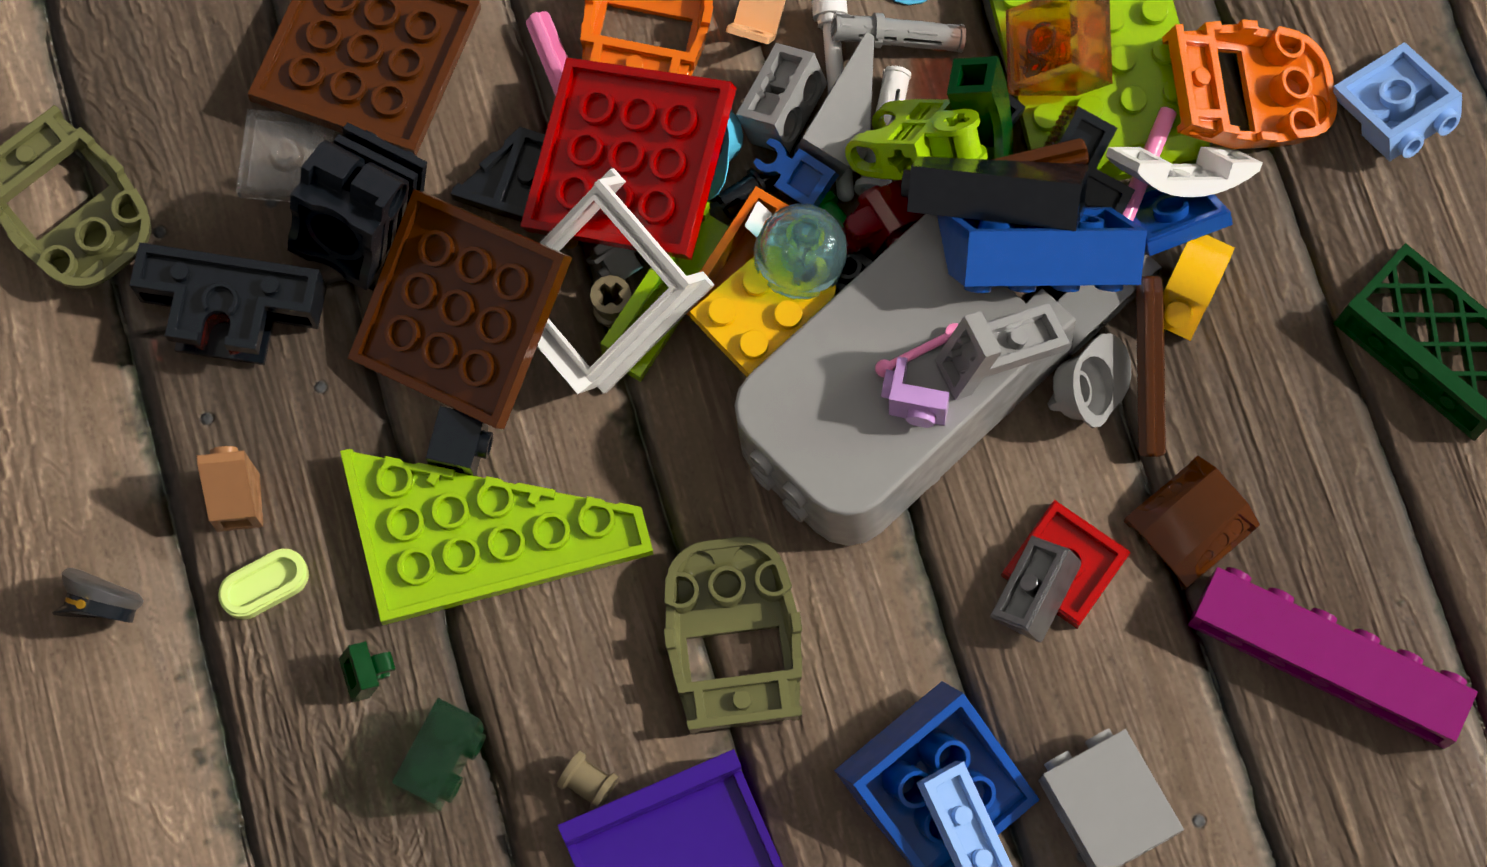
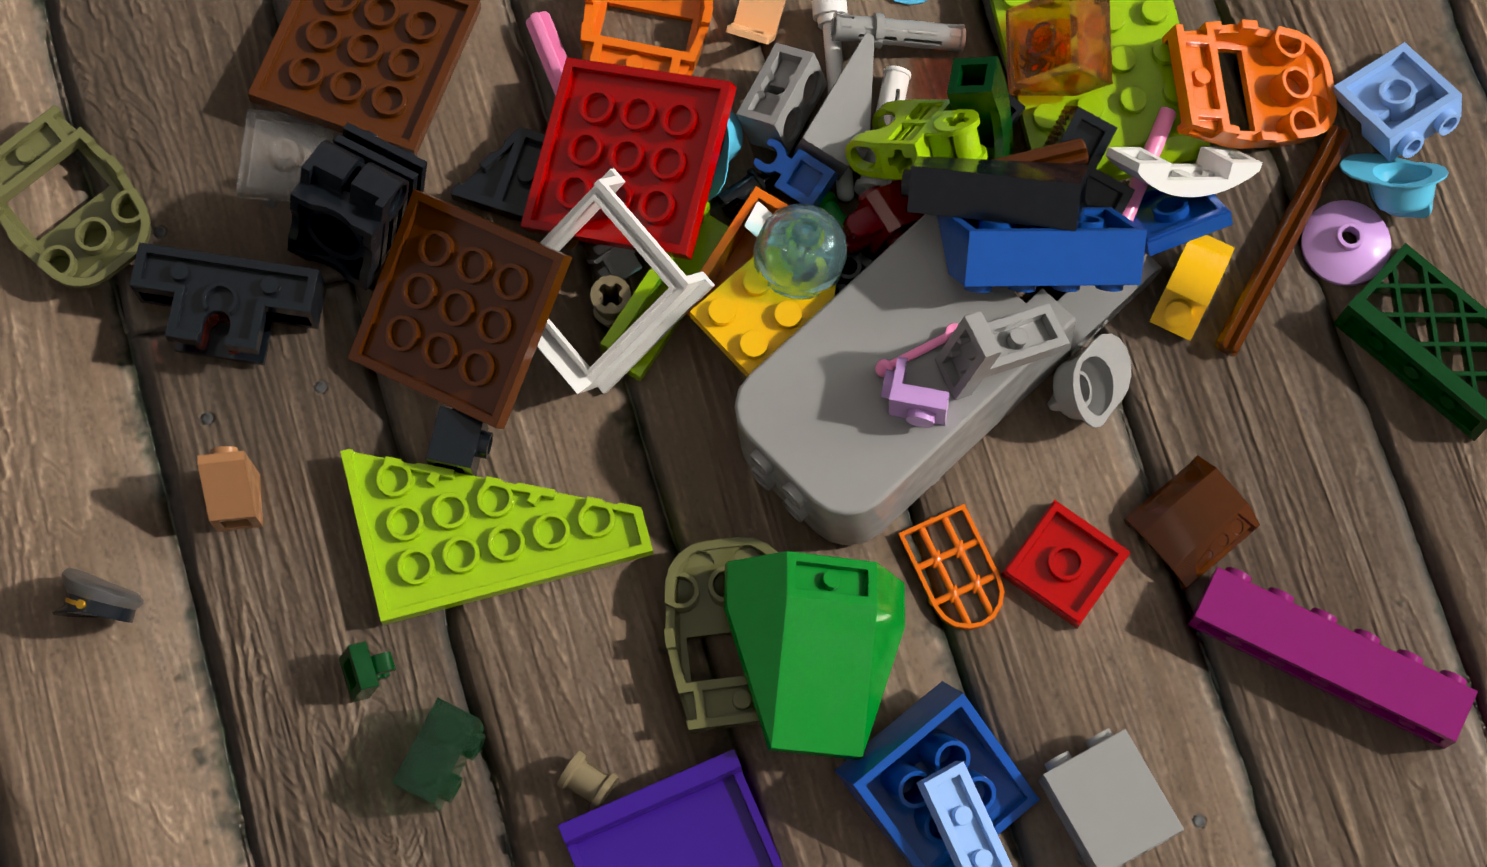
(263, 584): yellowish green tile -> none
(815, 646): none -> green wedge
(959, 551): none -> orange window
(1036, 588): flat silver slope -> none
(1150, 367): reddish brown axle -> none
(1283, 240): none -> reddish brown axle
(1336, 259): none -> lavender dish
(1397, 186): none -> medium azure piece

